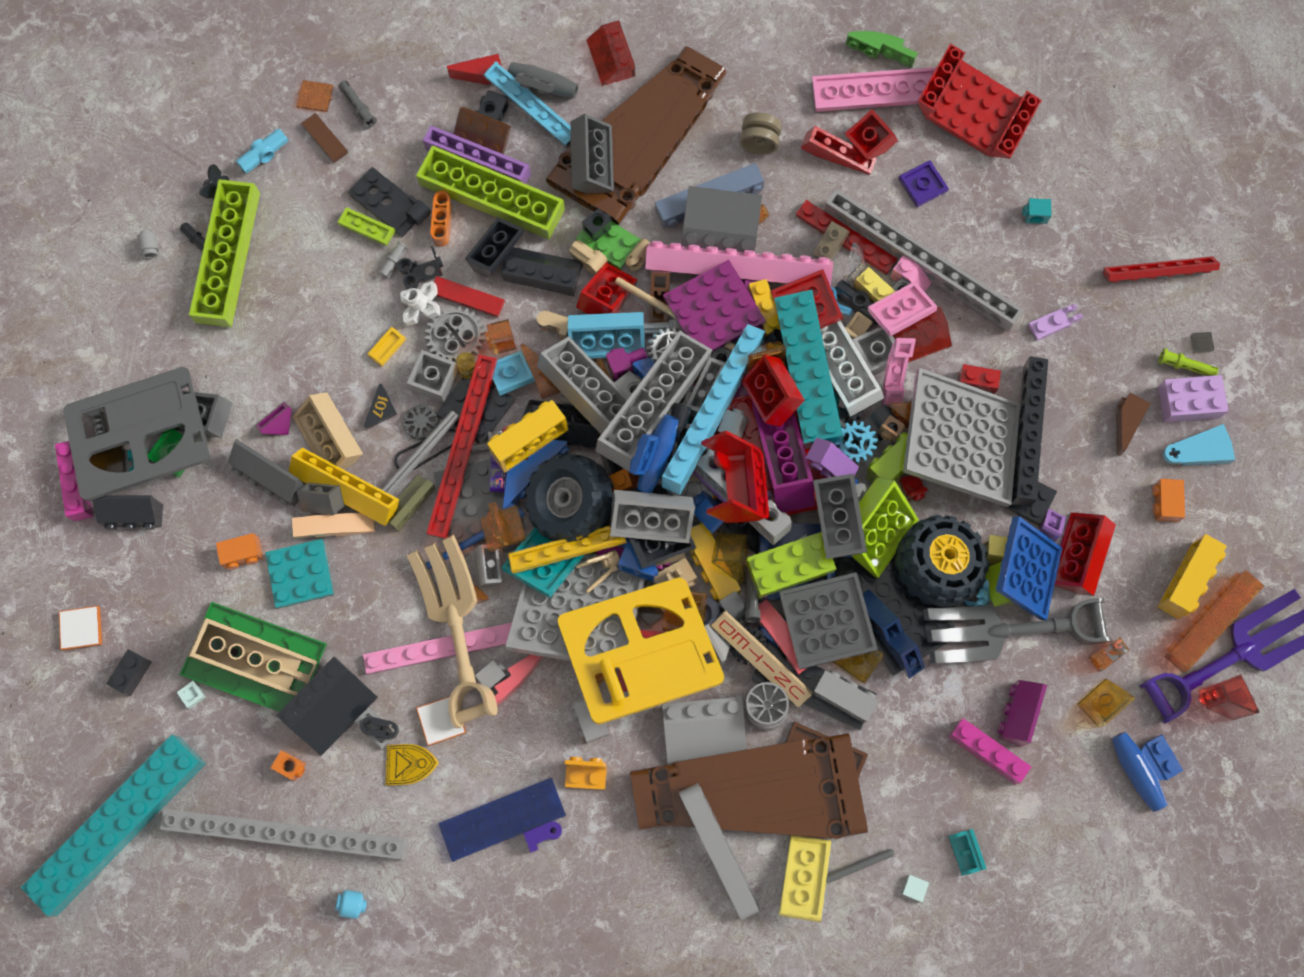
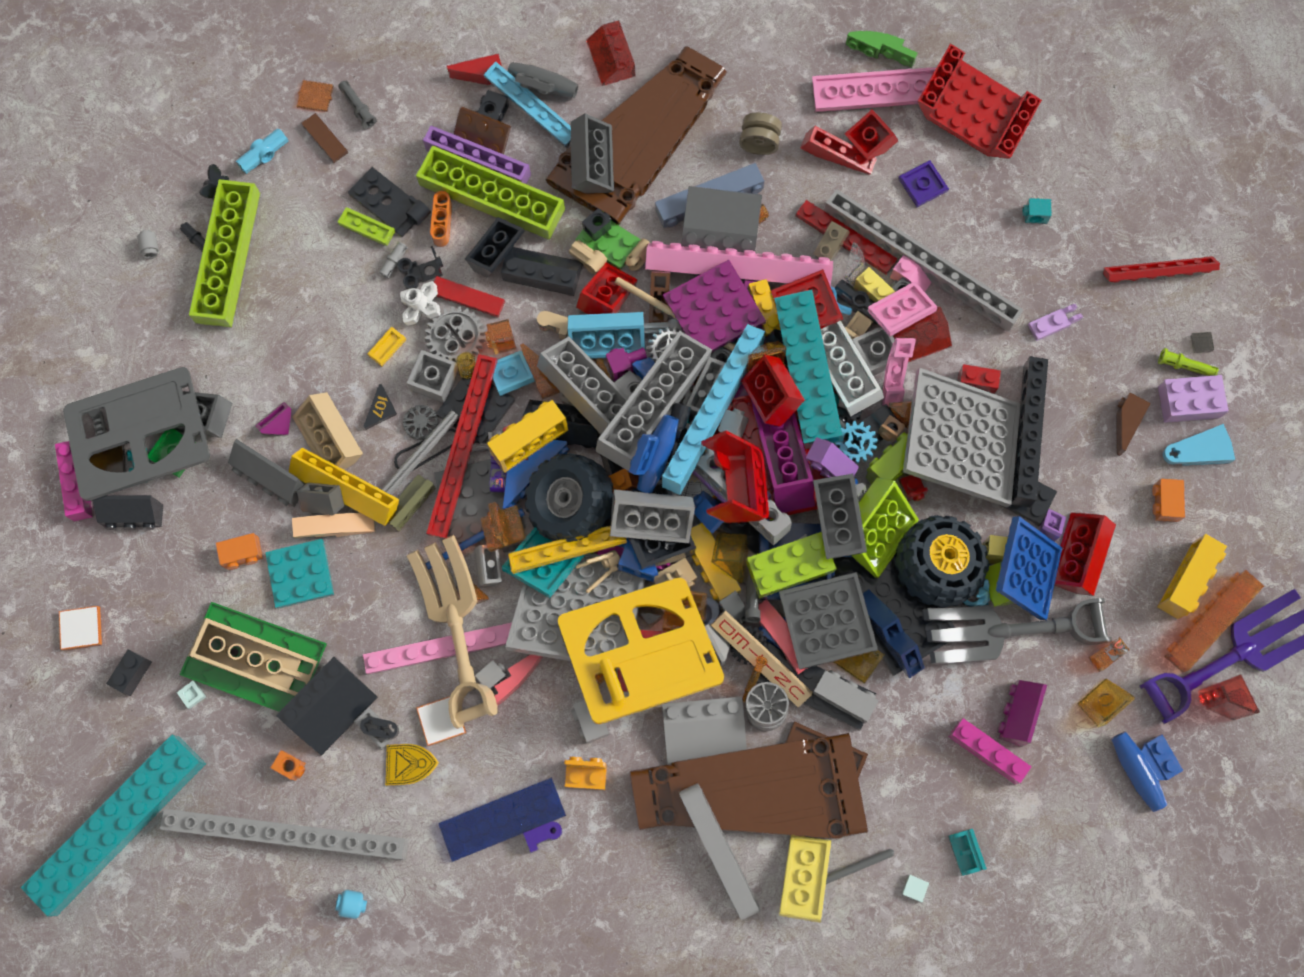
(761, 662): none -> clear orange piece

